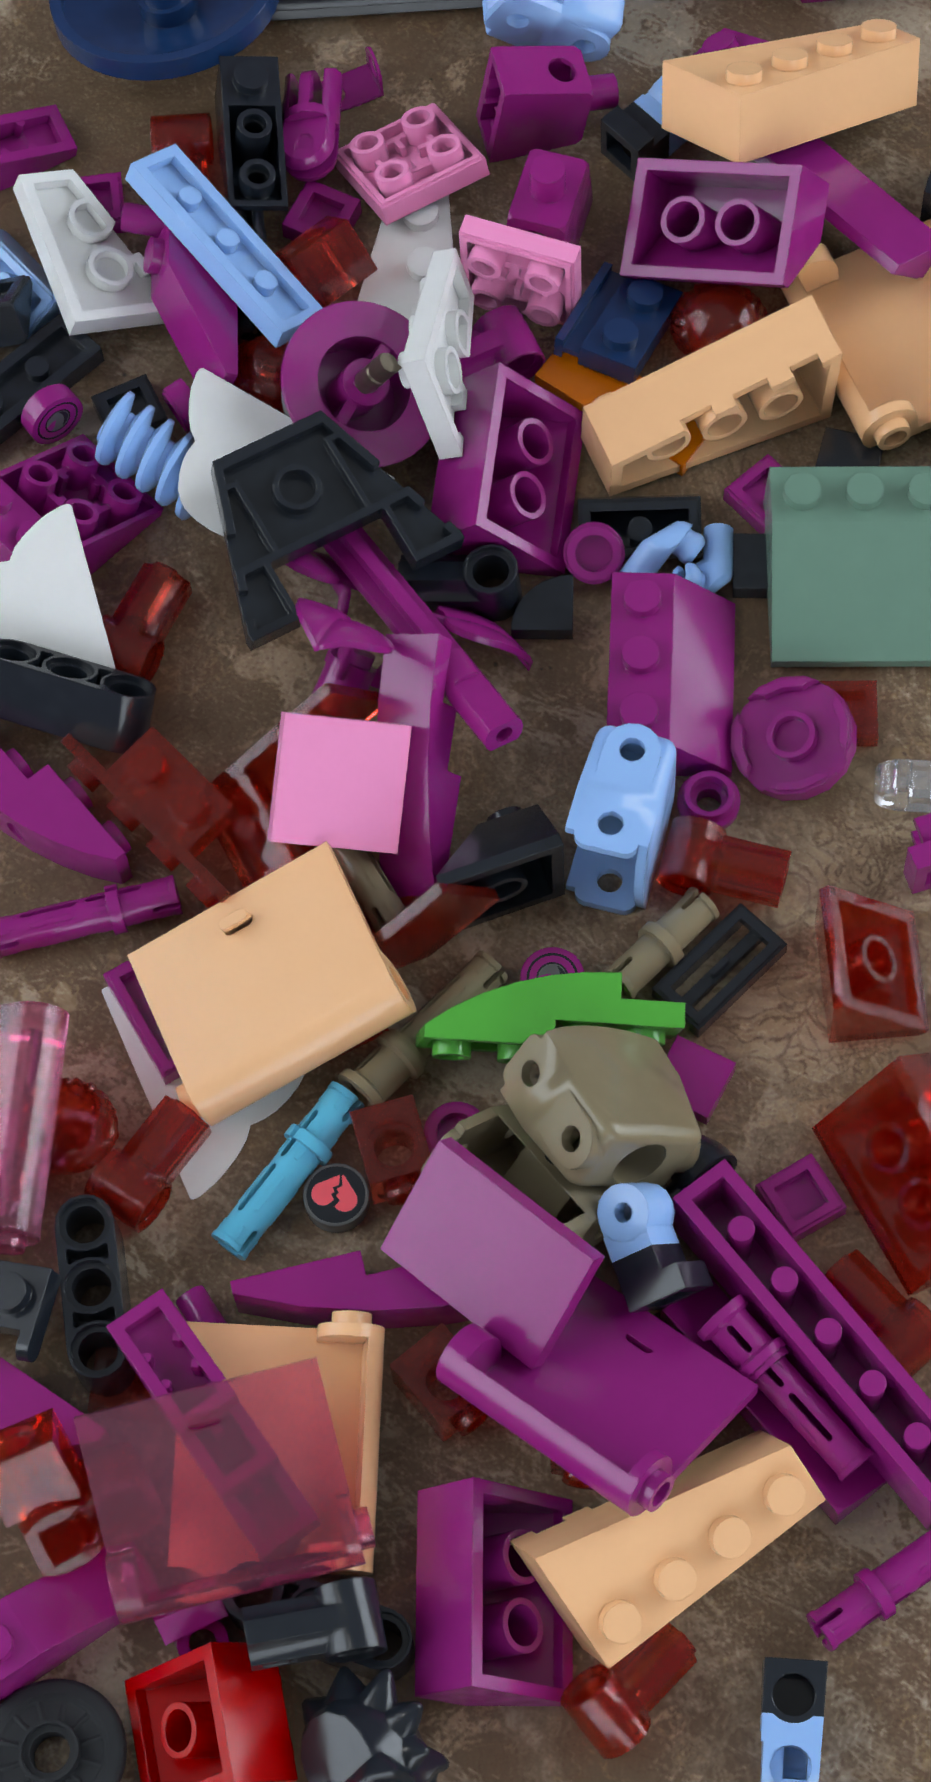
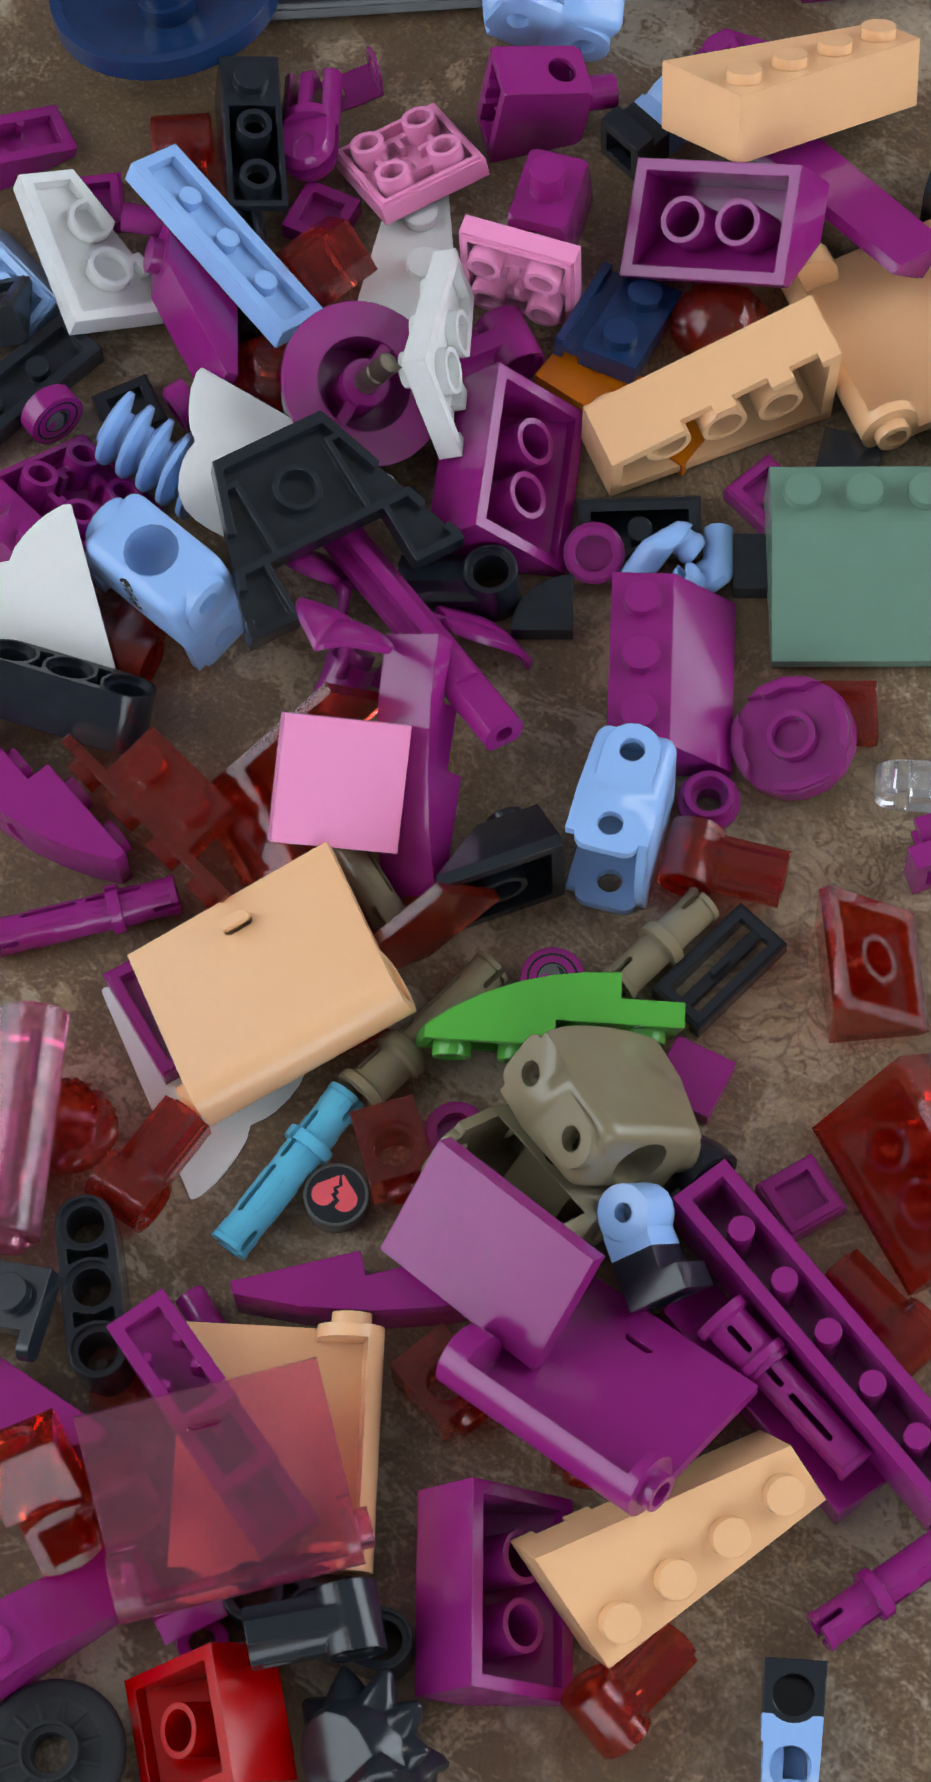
(164, 576): none -> light blue piece

